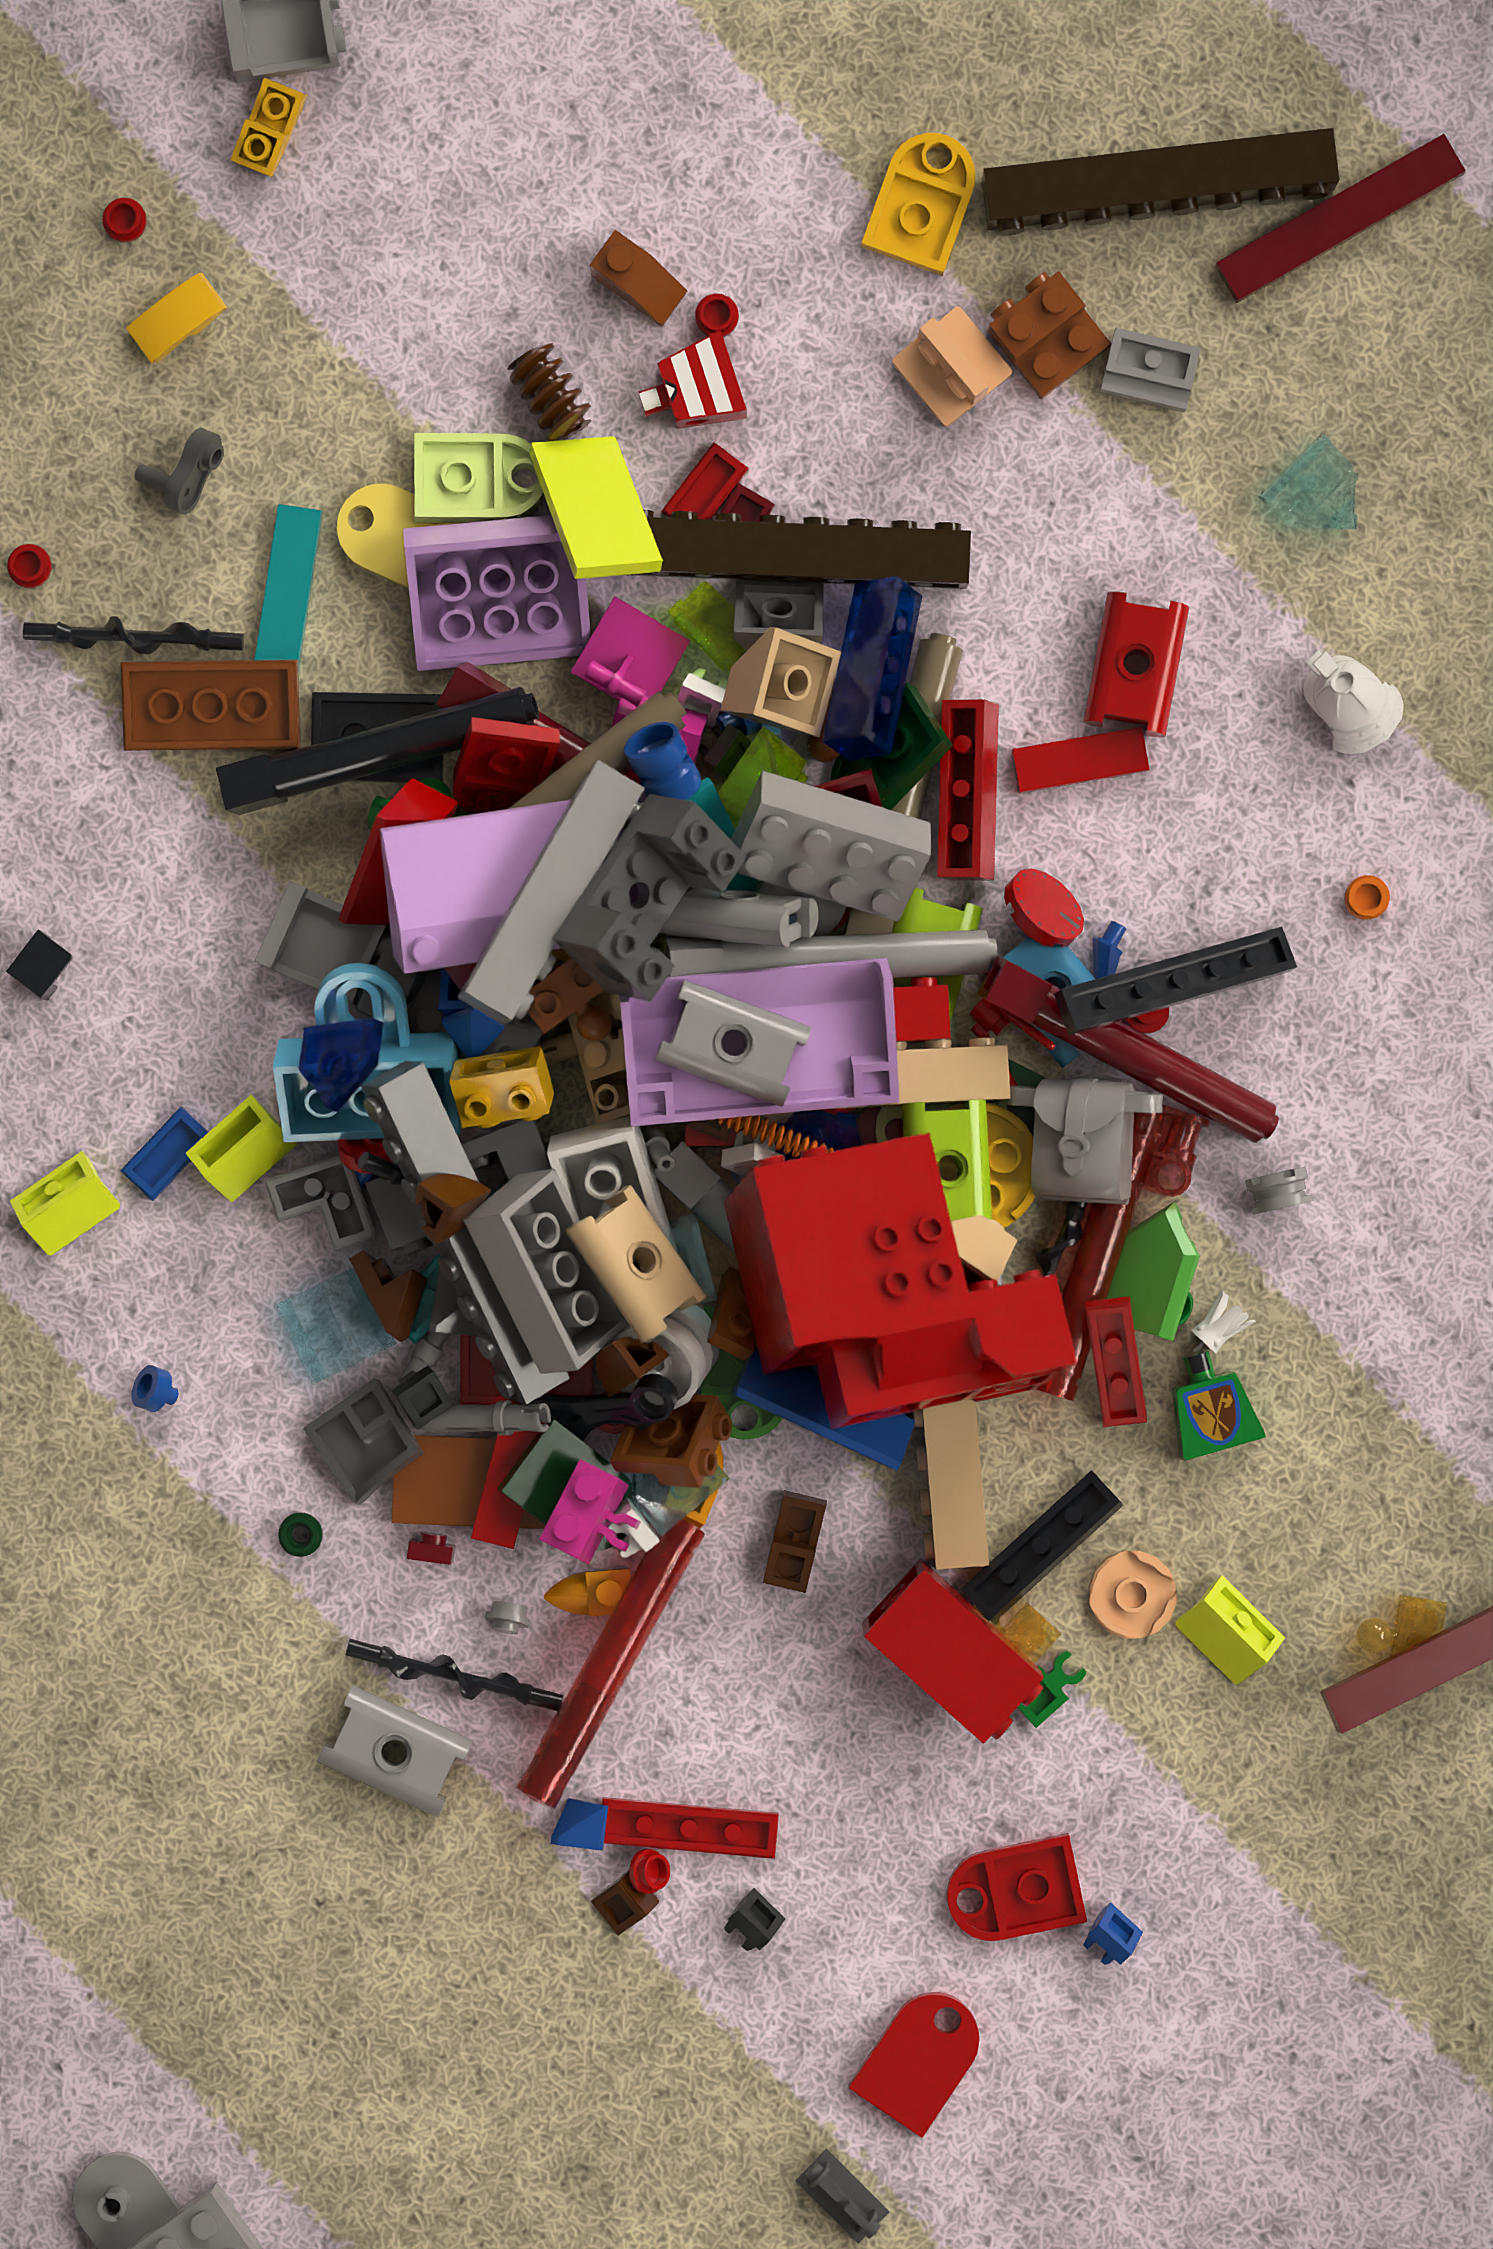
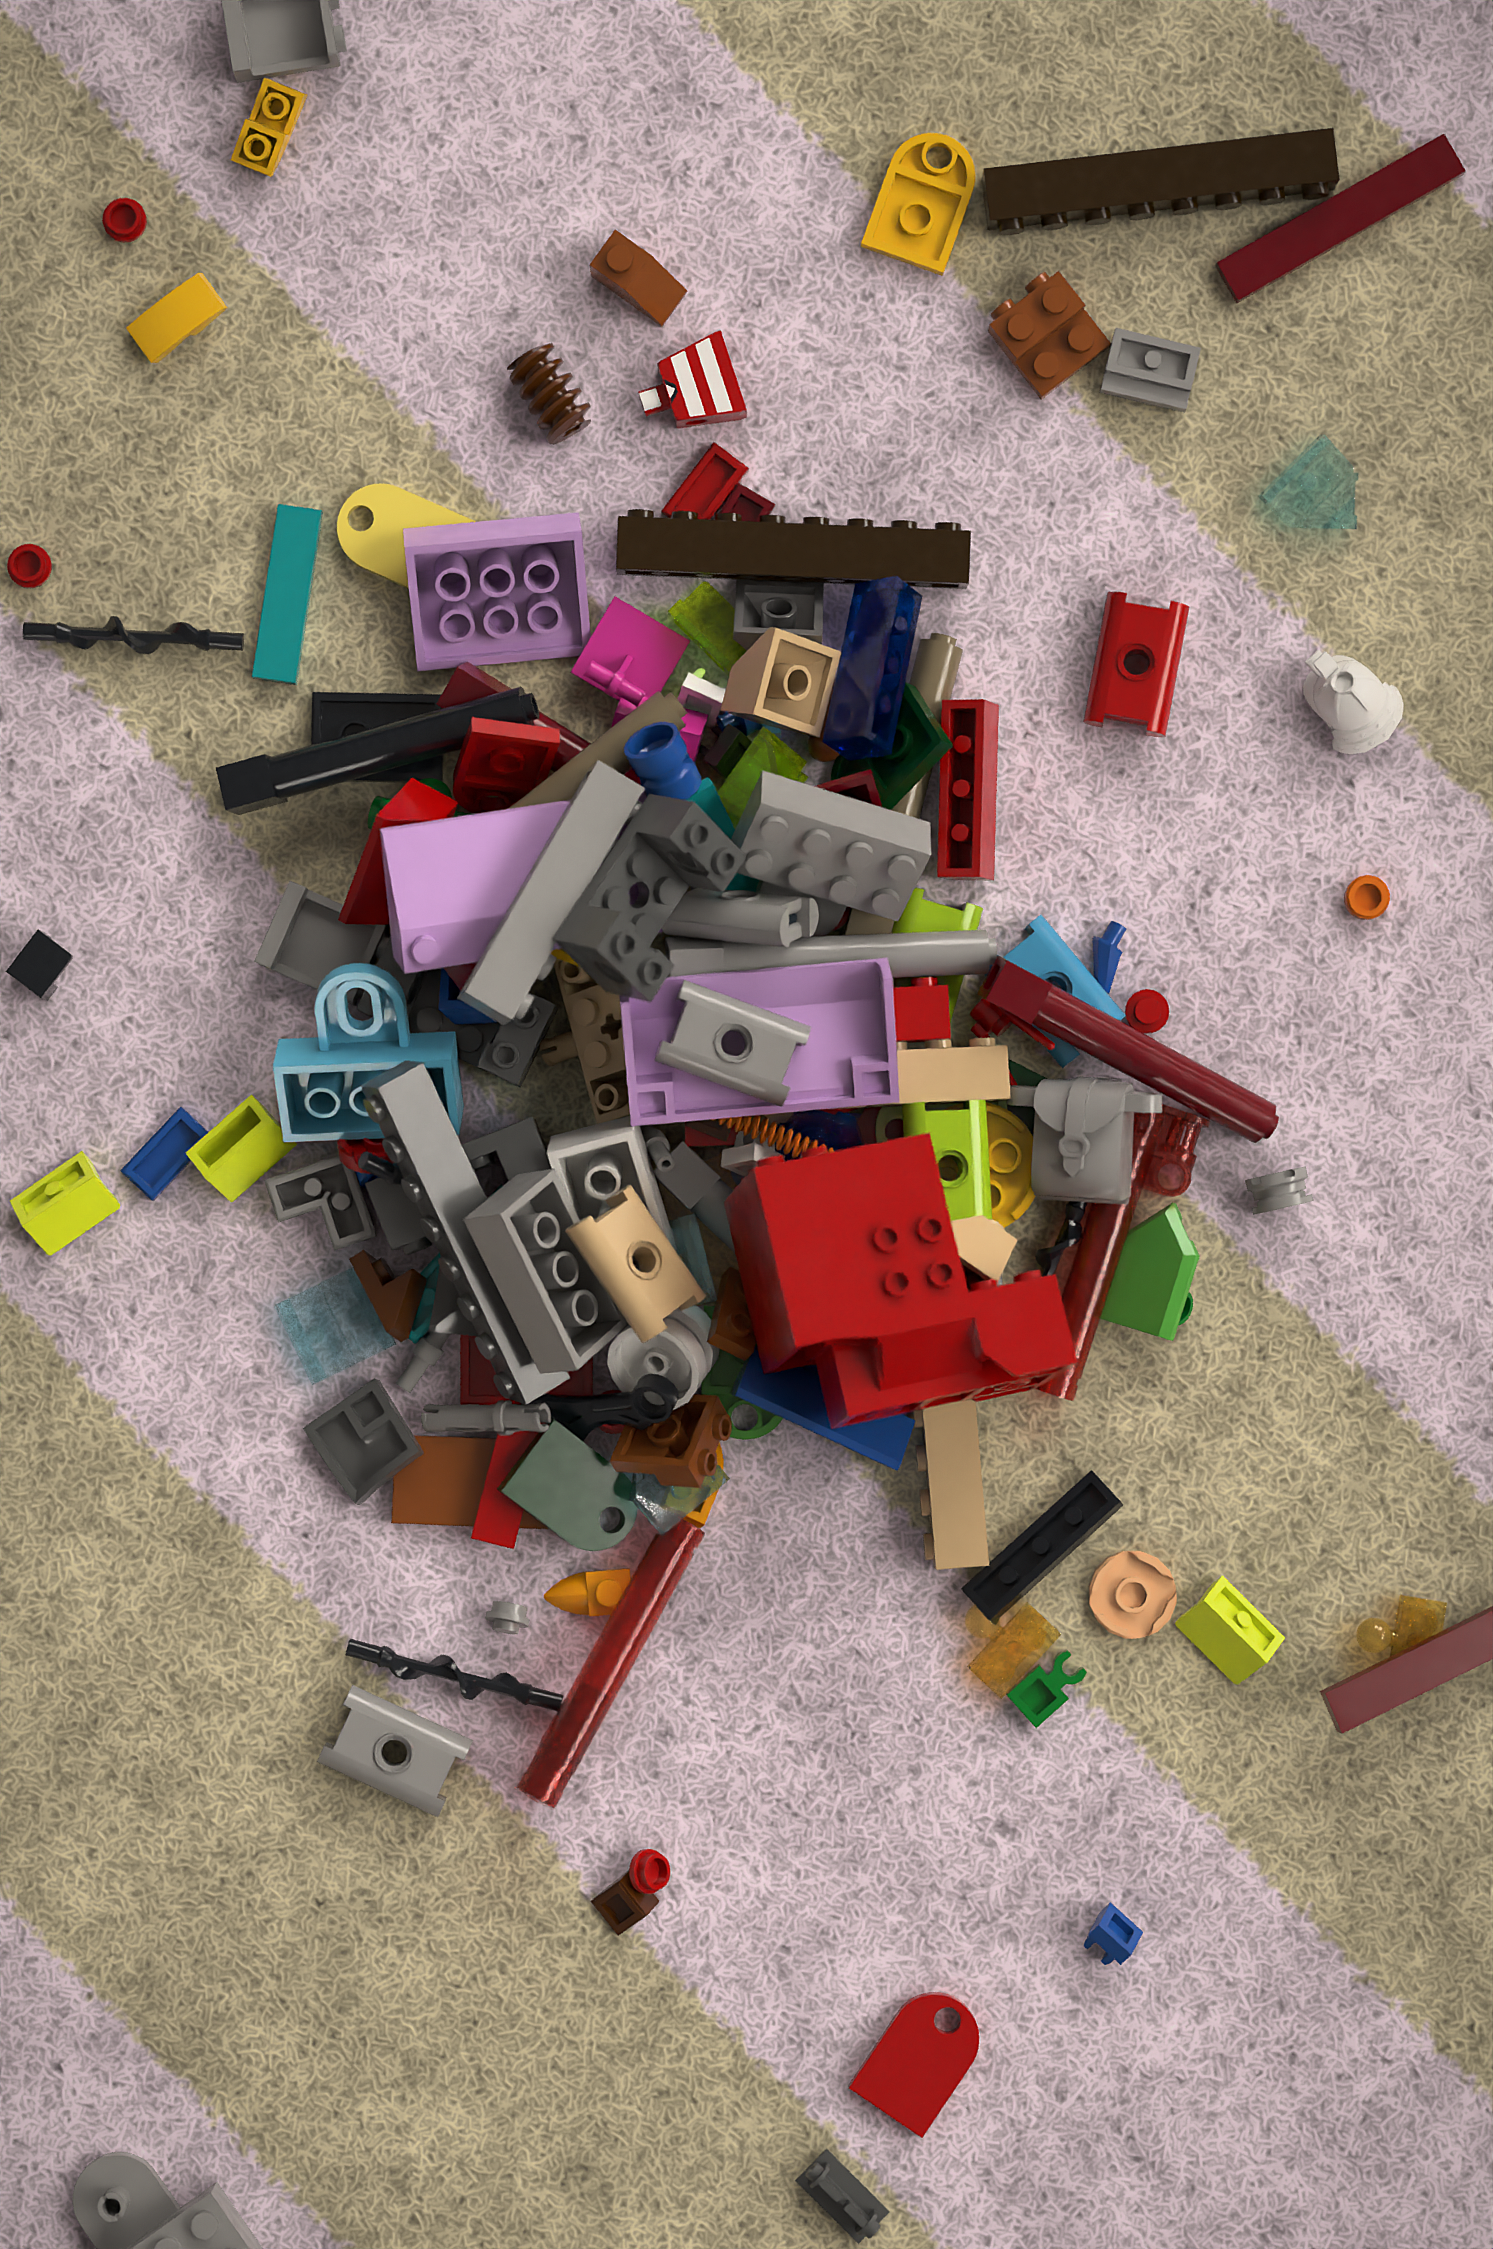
(153, 1389): blue tile -> none
(184, 487): dark grey piece -> none
(210, 705): dark orange tile -> none
(287, 1540): dark green plate -> none
(340, 1058): clear blue plate -> none
(422, 1396): pearl dark grey tile -> none
(431, 1548): dark red plate -> none
(446, 1202): reddish brown brick -> none
(471, 478): yellowish green tile -> none
(472, 1030): blue slope -> none
(502, 1087): yellow brick -> none
(565, 992): dark orange plate -> none
(581, 1825): blue slope -> none
(586, 1512): dark pink brick -> none
(595, 507): neon yellow tile -> none
(626, 1362): reddish brown brick -> none
(640, 1538): white tile -> none
(691, 1828): red tile -> none
(717, 313): red plate -> none
(755, 1920): pearl dark grey tile -> none
(795, 1541): reddish brown slope -> none
(951, 366): light nougat bracket -> none
(952, 1652): red slope -> none
(1022, 1889): red tile -> none
(1044, 908): red tile -> none
(1080, 760): red tile -> none
(1116, 1361): red tile -> none
(1174, 980): black plate -> none
(1212, 1410): torso -> none
(1217, 1330): white piece -> none

